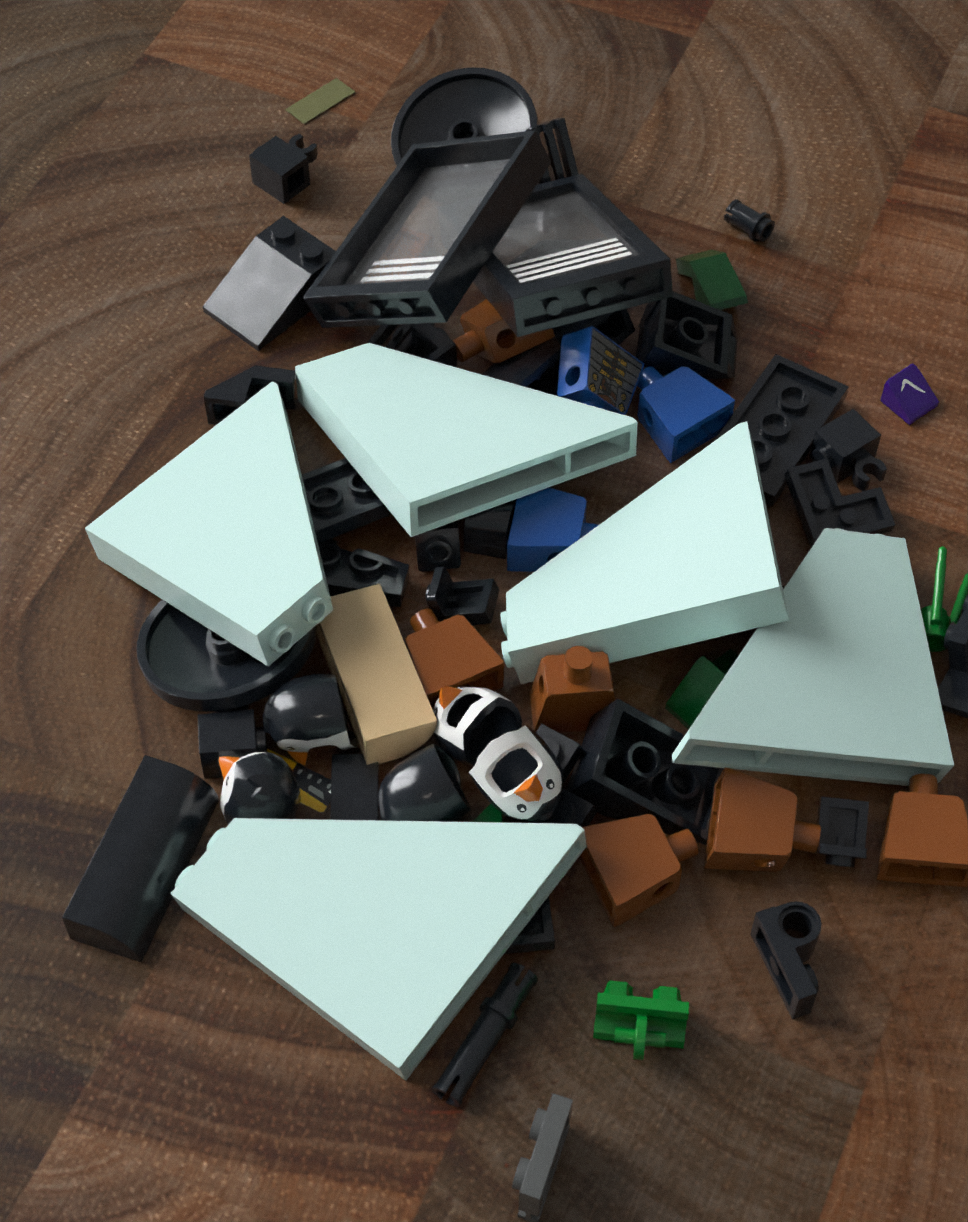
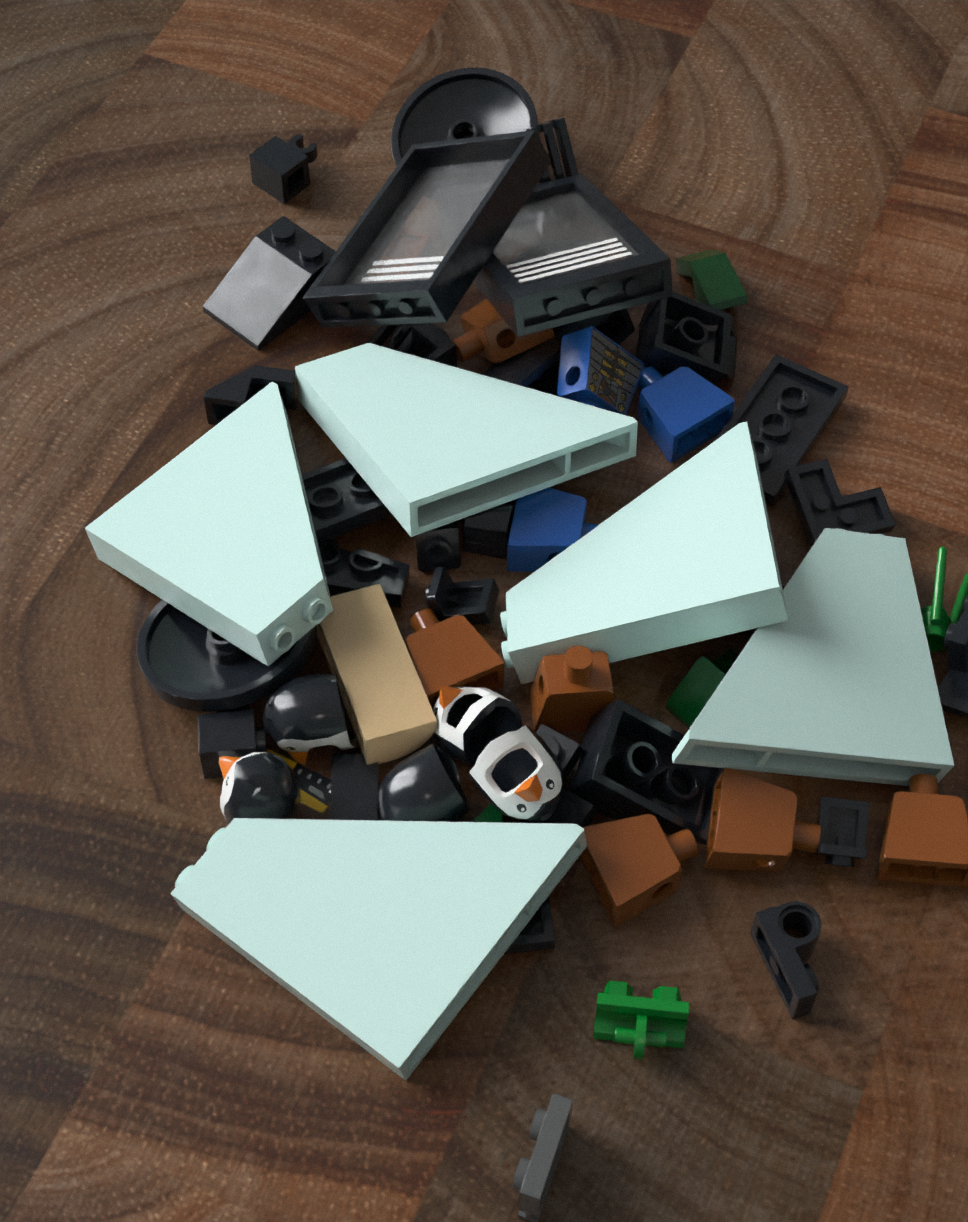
(140, 859): black brick -> none
(320, 100): olive sticker -> none
(496, 1016): black pin -> none
(752, 222): black pin -> none
(850, 449): black brick -> none
(909, 394): dark purple slope -> none

